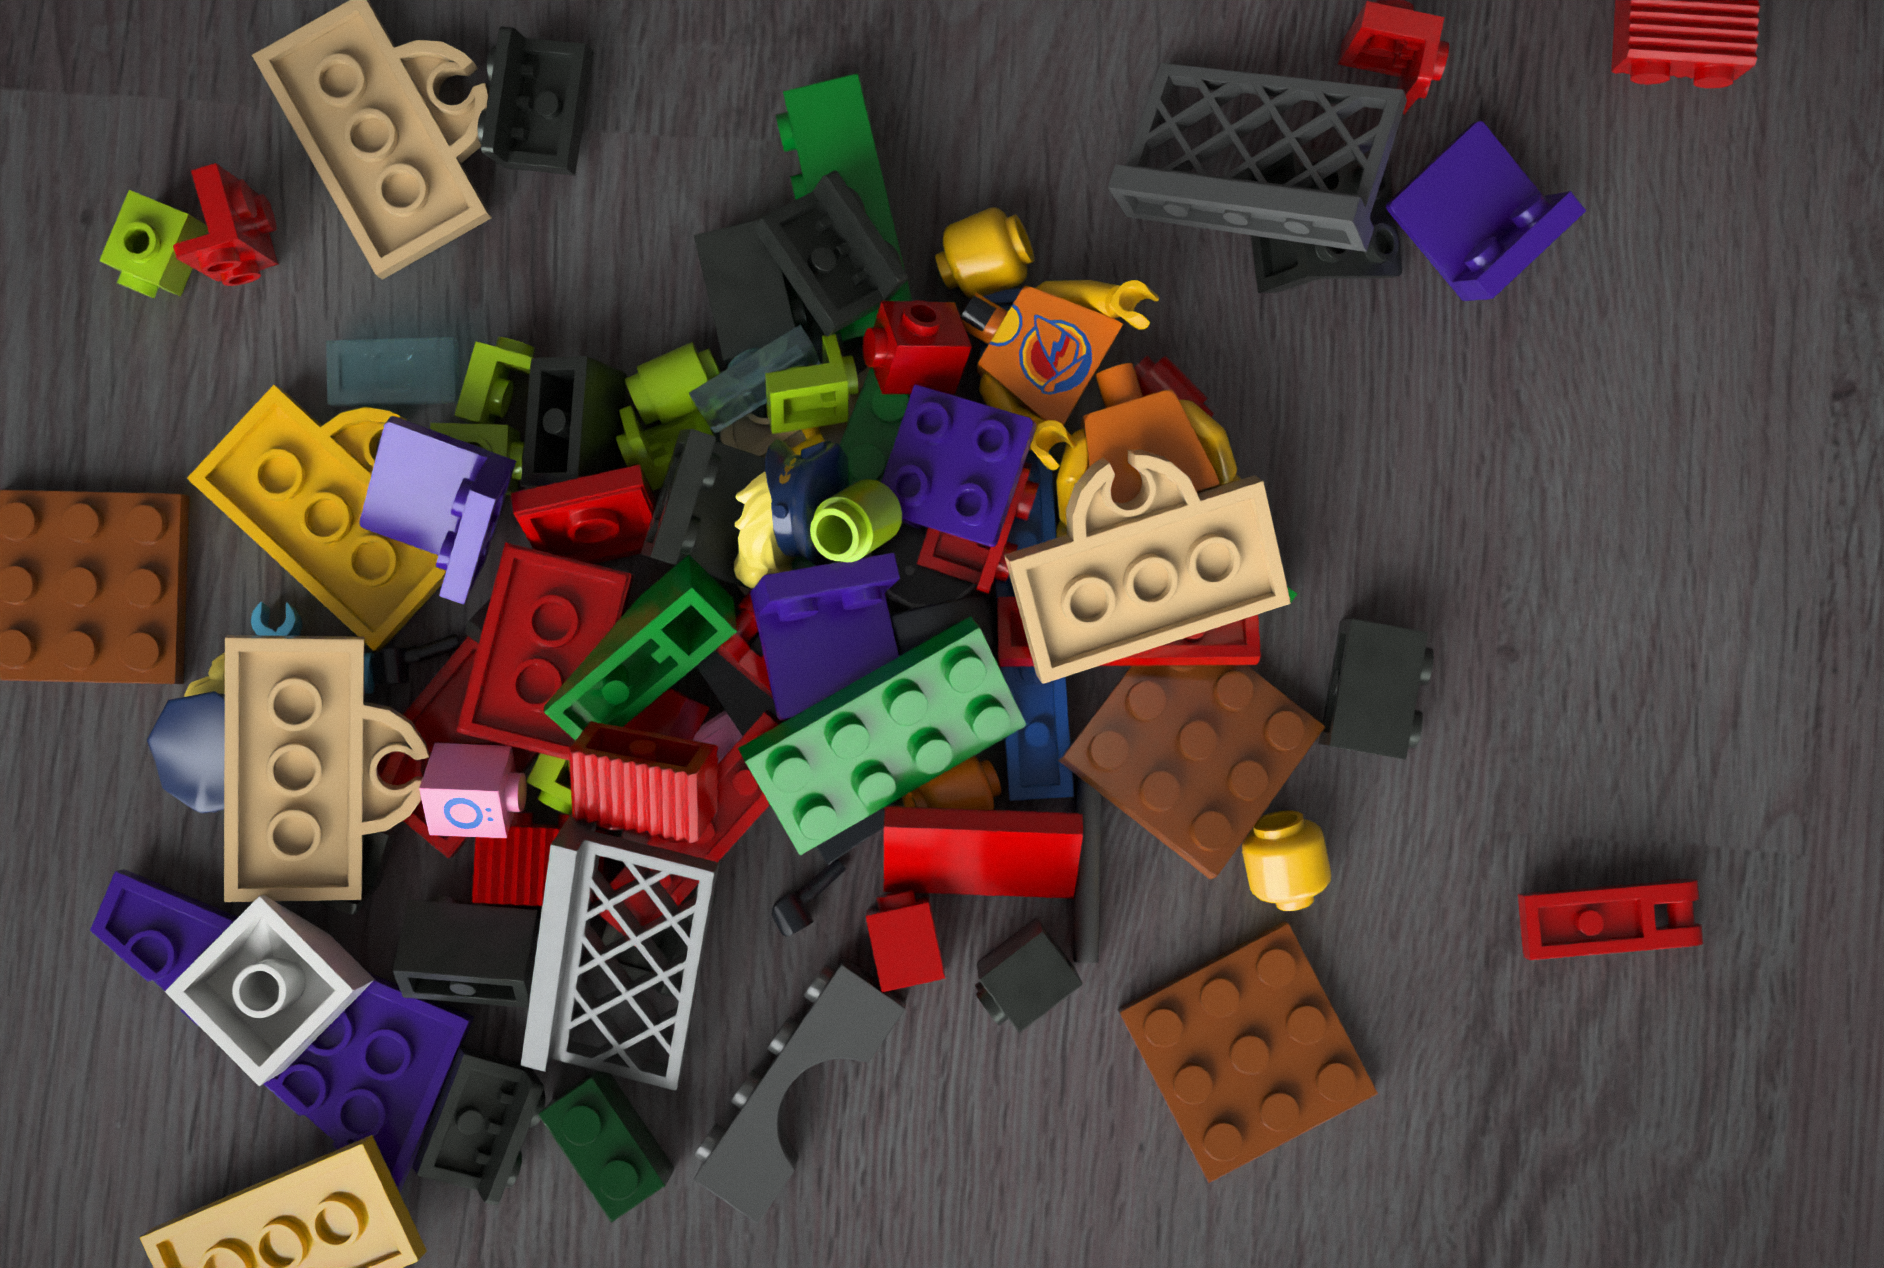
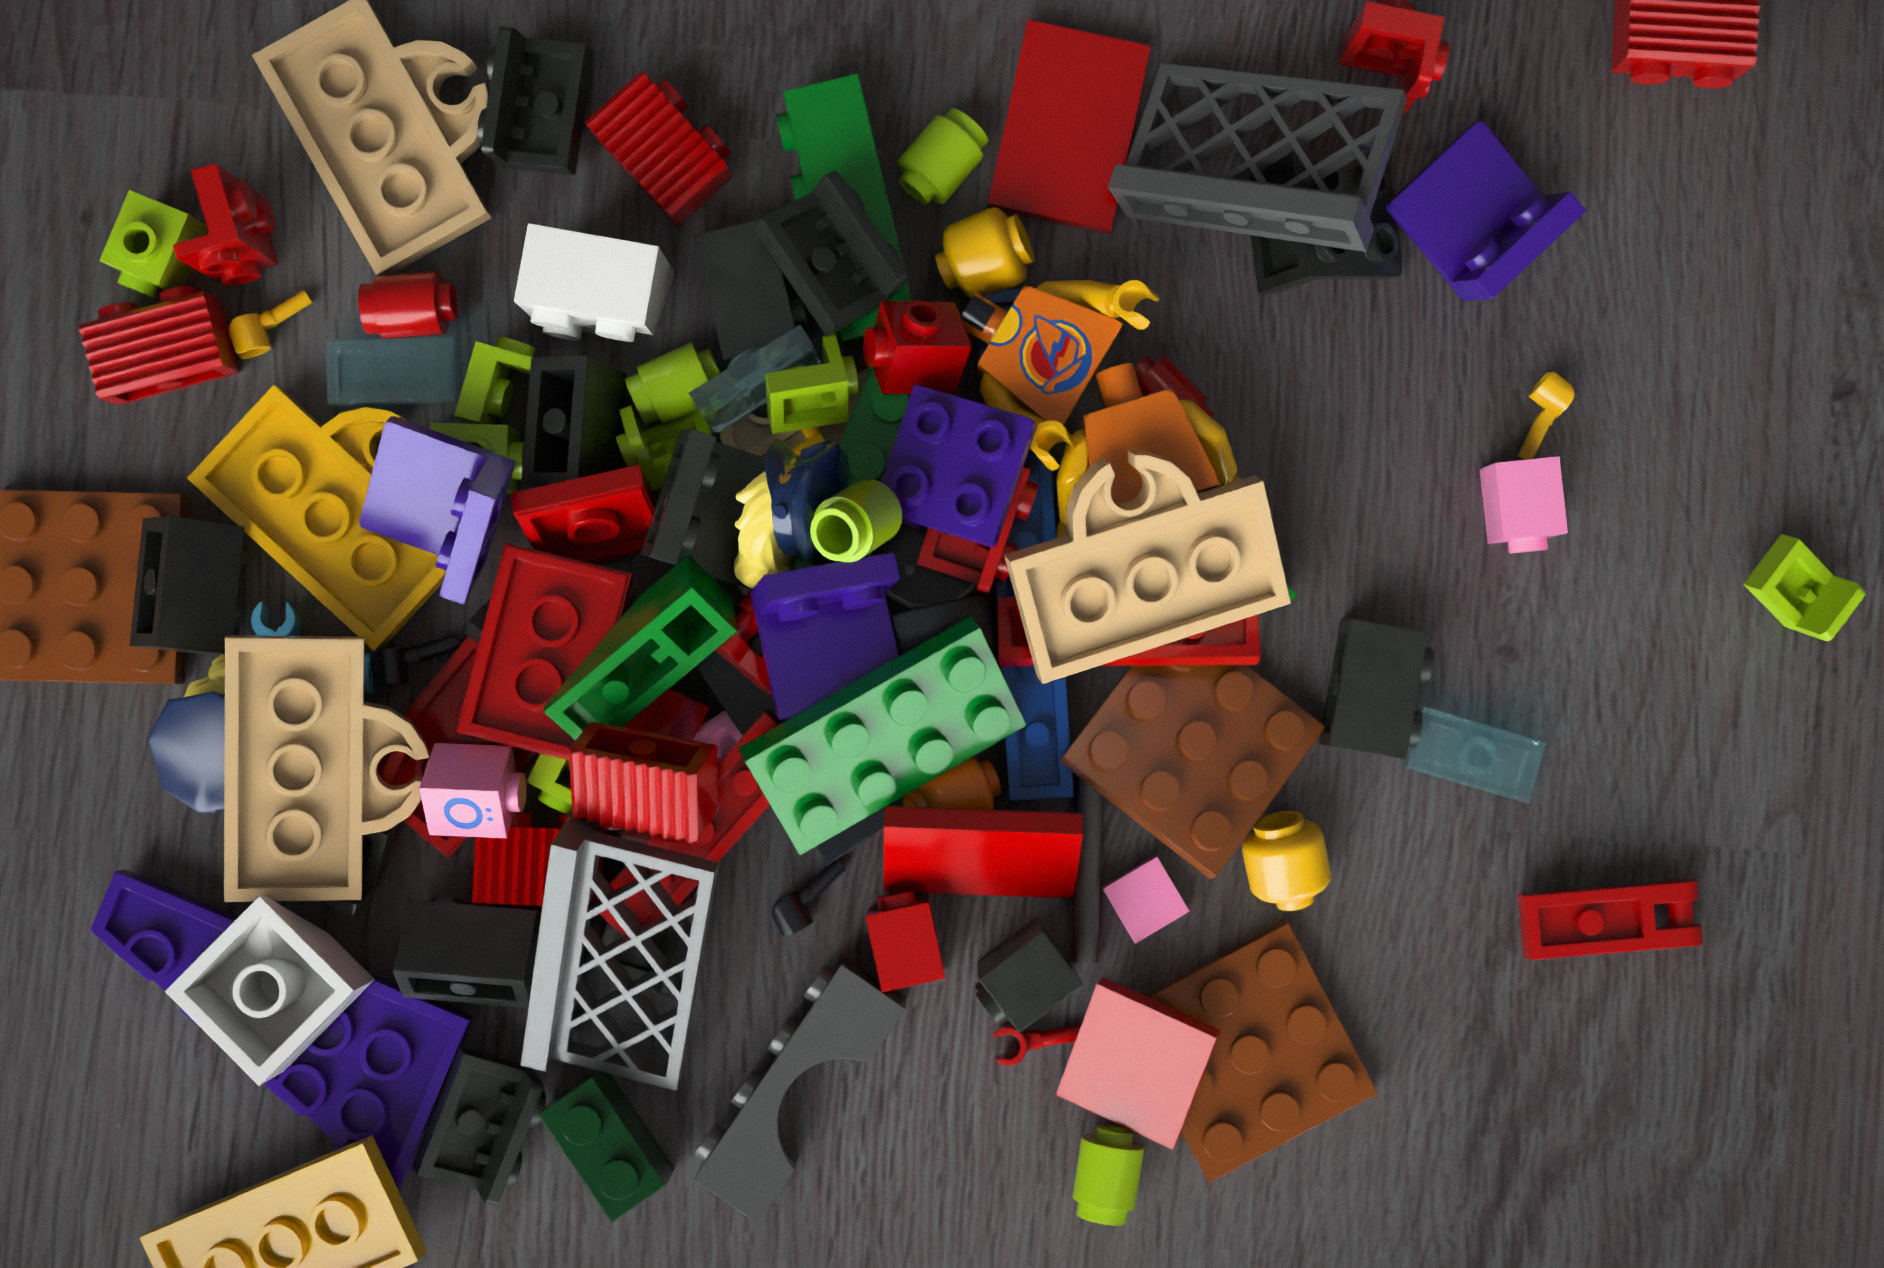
(158, 346): none -> red brick
(187, 585): none -> pearl dark grey brick
(249, 330): none -> yellow hand
(407, 305): none -> red brick
(591, 284): none -> white slope
(660, 147): none -> red brick
(941, 157): none -> lime brick
(1033, 1040): none -> red hand
(1068, 126): none -> red tile
(1108, 1175): none -> lime brick
(1138, 1062): none -> tile
(1145, 899): none -> bright pink tile
(1476, 755): none -> clear light blue plate
(1524, 503): none -> bright pink brick
(1554, 396): none -> yellow hand
(1802, 590): none -> lime bracket

